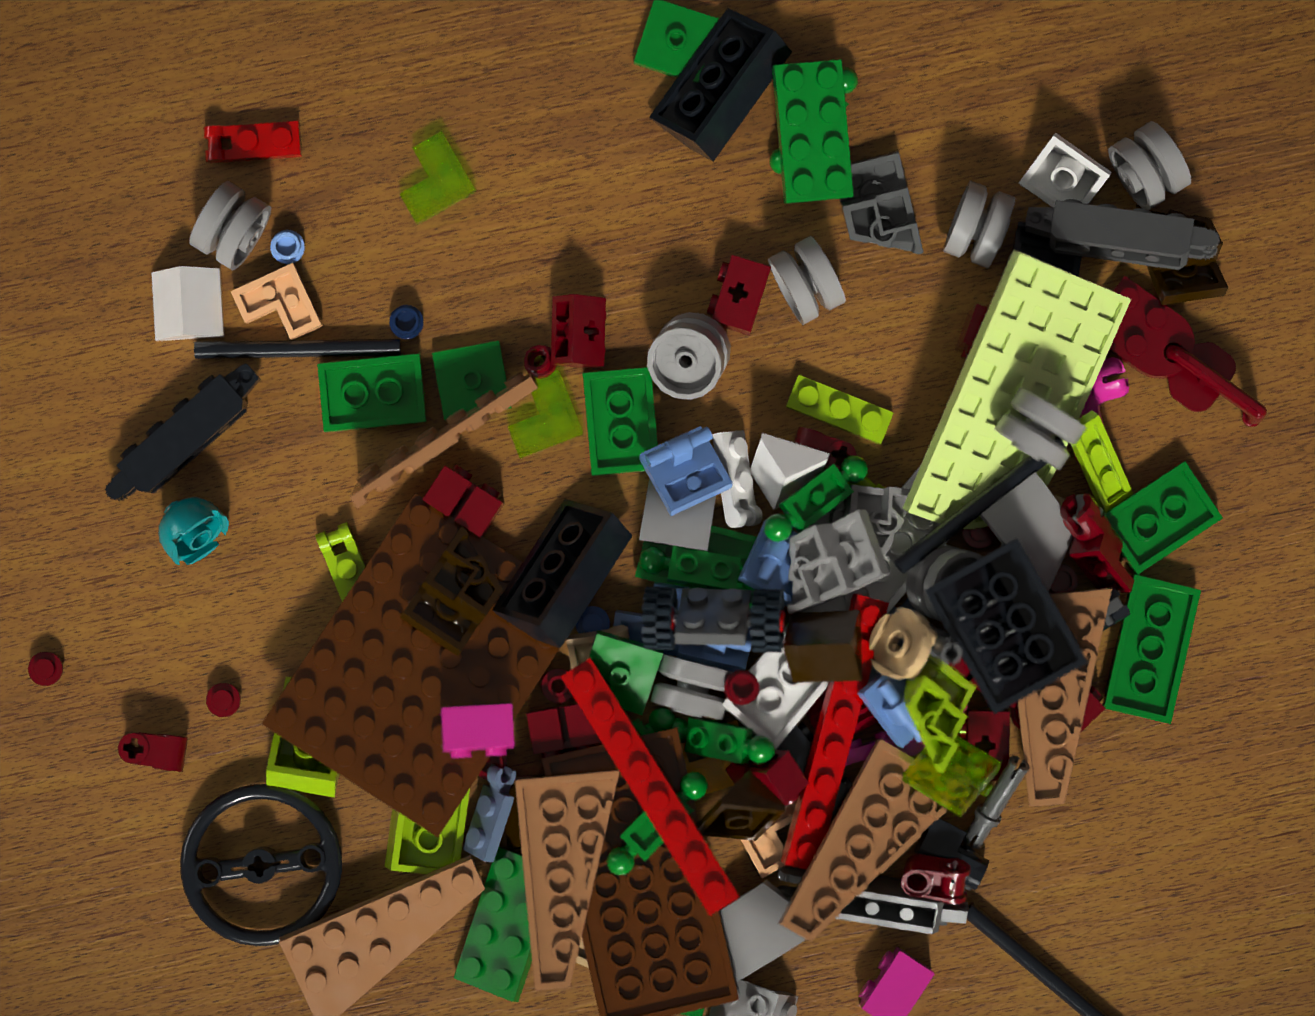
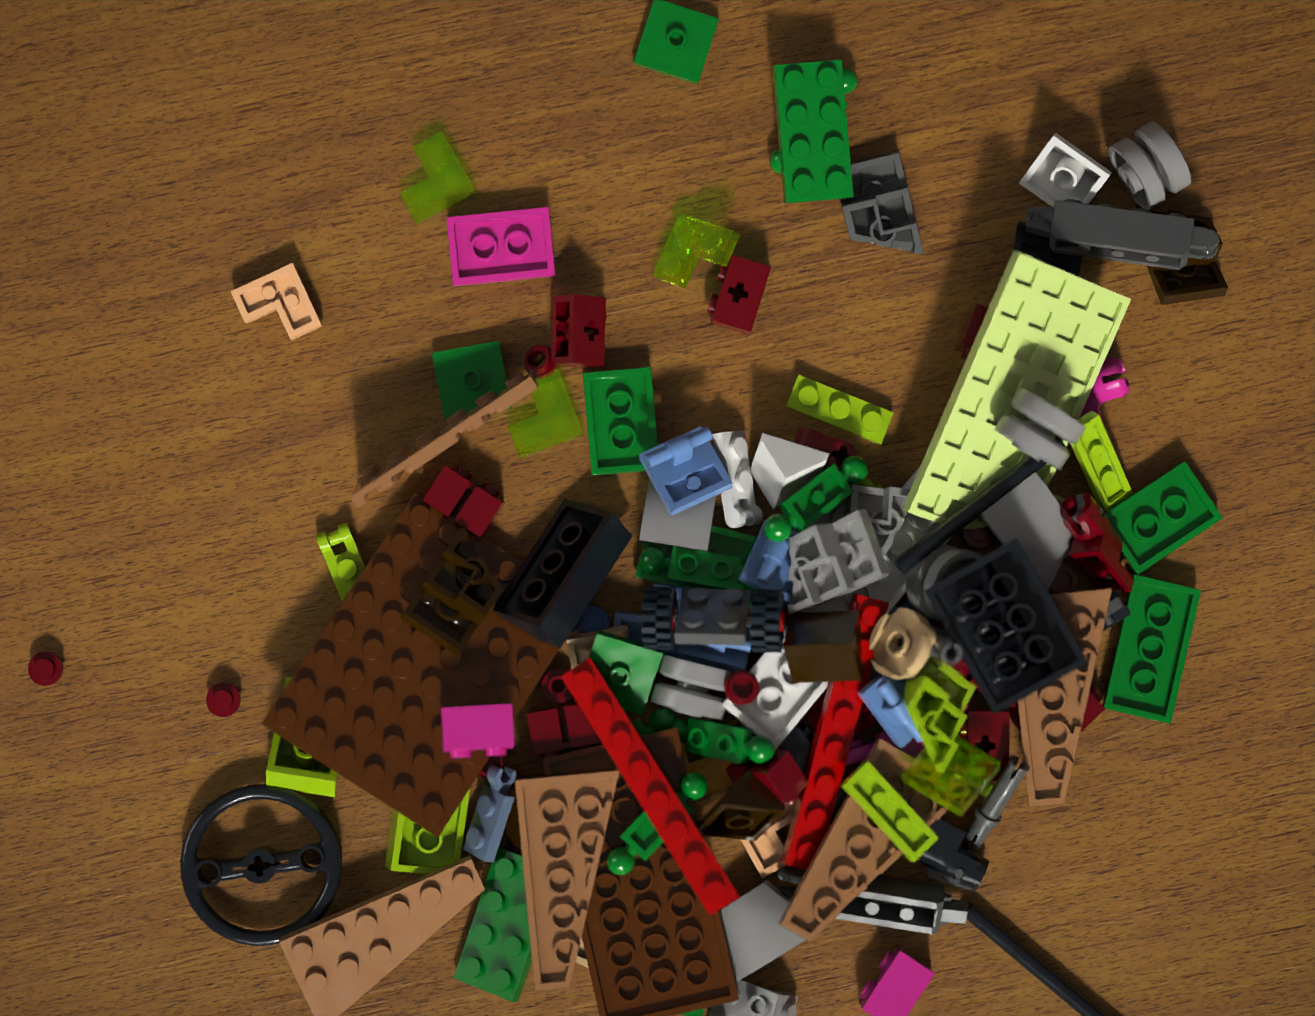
(159, 751): dark red piece -> none
(183, 435): black hinge -> none
(187, 303): white slope -> none
(190, 529): teal cylinder -> none
(230, 225): light grey wheel -> none
(253, 141): red plate -> none
(287, 247): light blue plate -> none
(297, 348): black piece -> none
(372, 393): green plate -> none
(406, 322): dark blue plate -> none
(501, 246): none -> dark pink plate
(689, 242): none -> clear neon green plate
(689, 356): light grey wheel -> none
(734, 76): black slope -> none
(810, 278): light grey wheel -> none
(889, 811): none -> lime plate
(937, 879): dark red piece -> none
(982, 225): light grey wheel -> none
(1193, 370): dark red plate -> none

